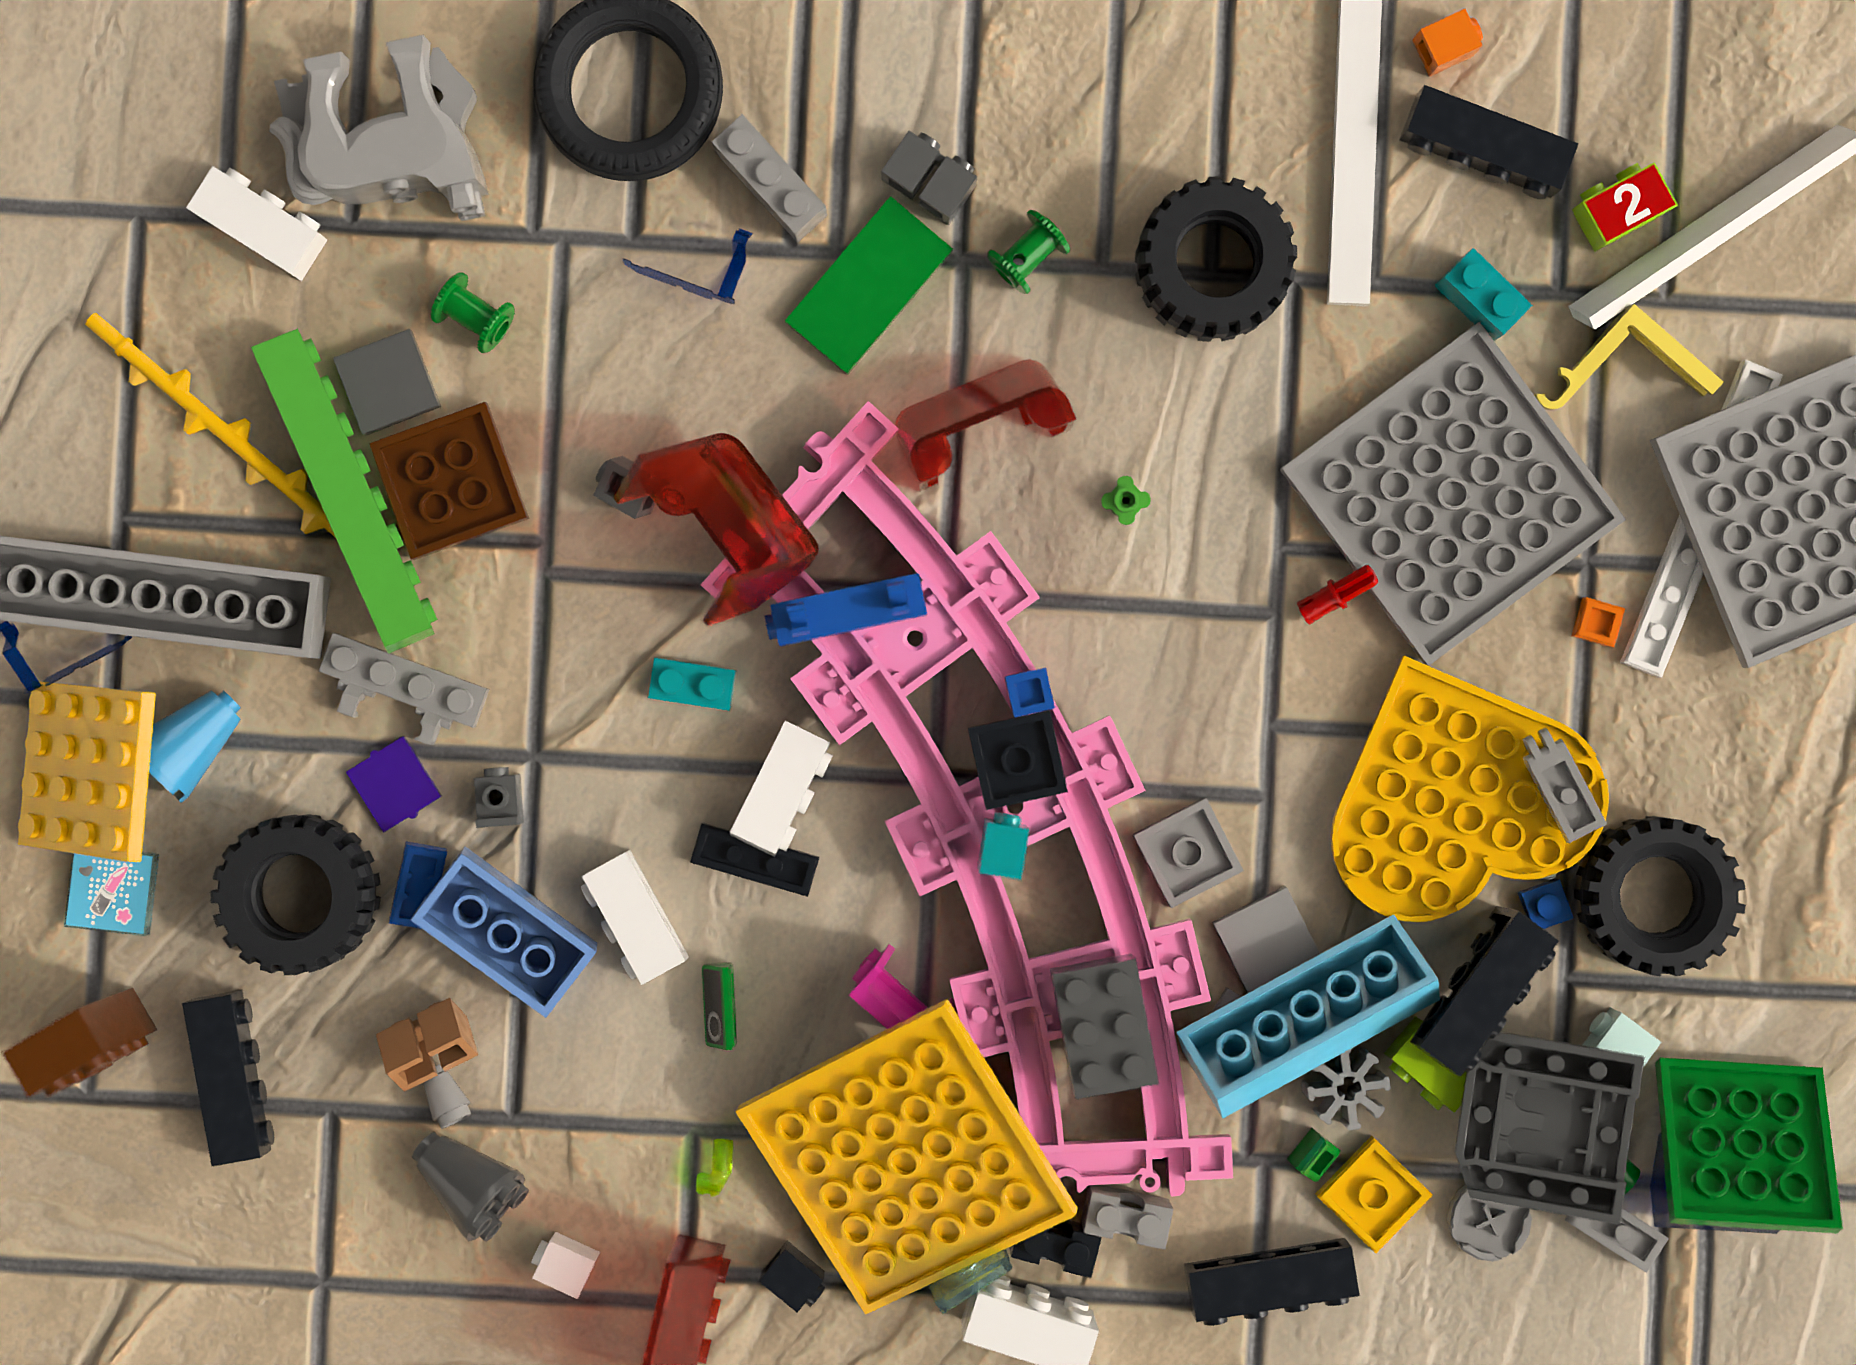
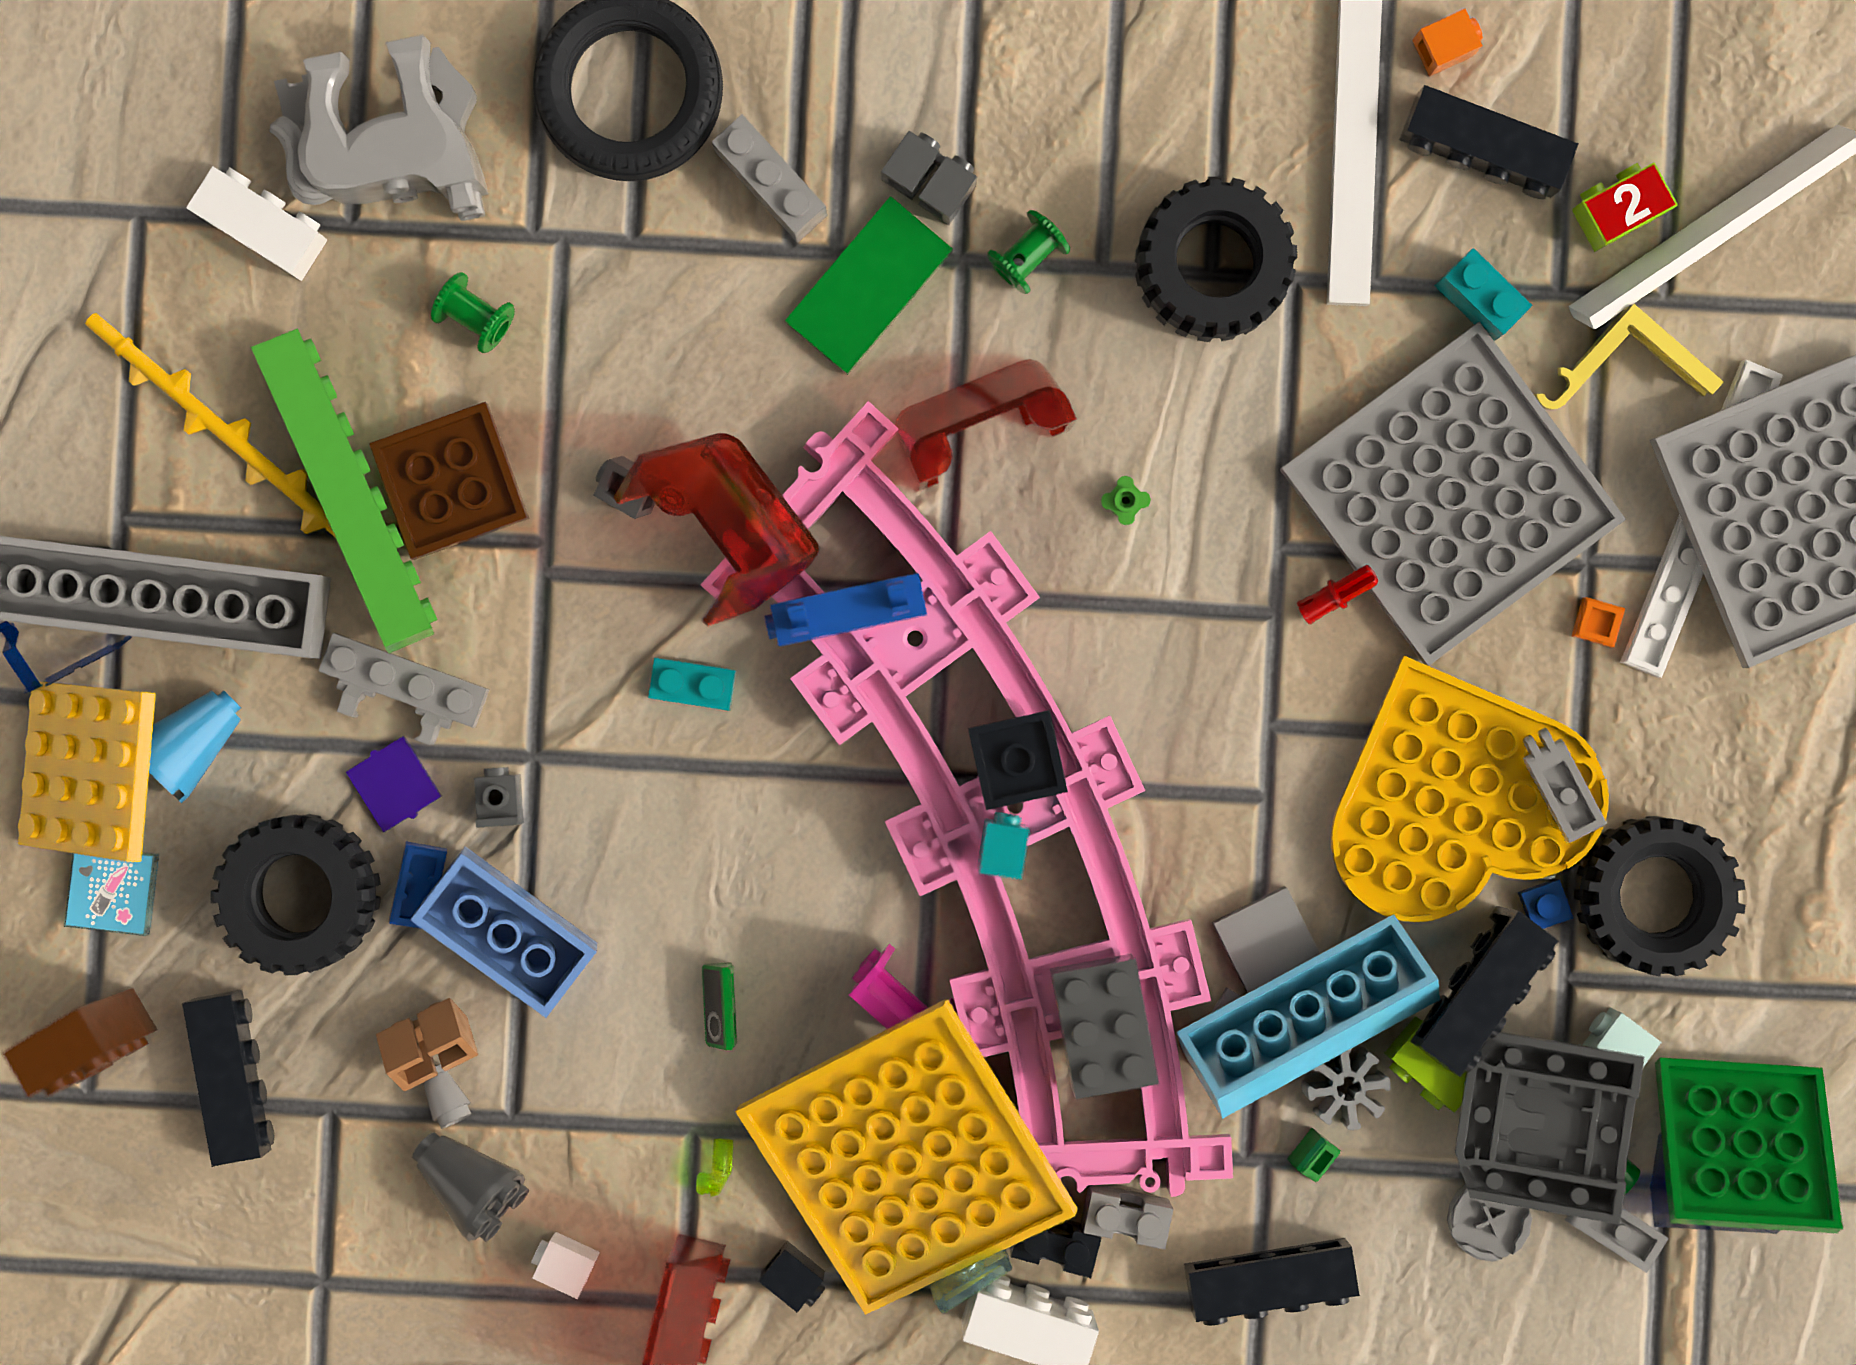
(387, 382): dark grey tile -> none
(633, 918): white brick -> none
(727, 854): black tile -> none
(730, 280): clear blue piece -> none
(781, 789): white brick -> none
(1029, 692): blue plate -> none
(1188, 852): light grey tile -> none
(1373, 1194): yellow tile -> none

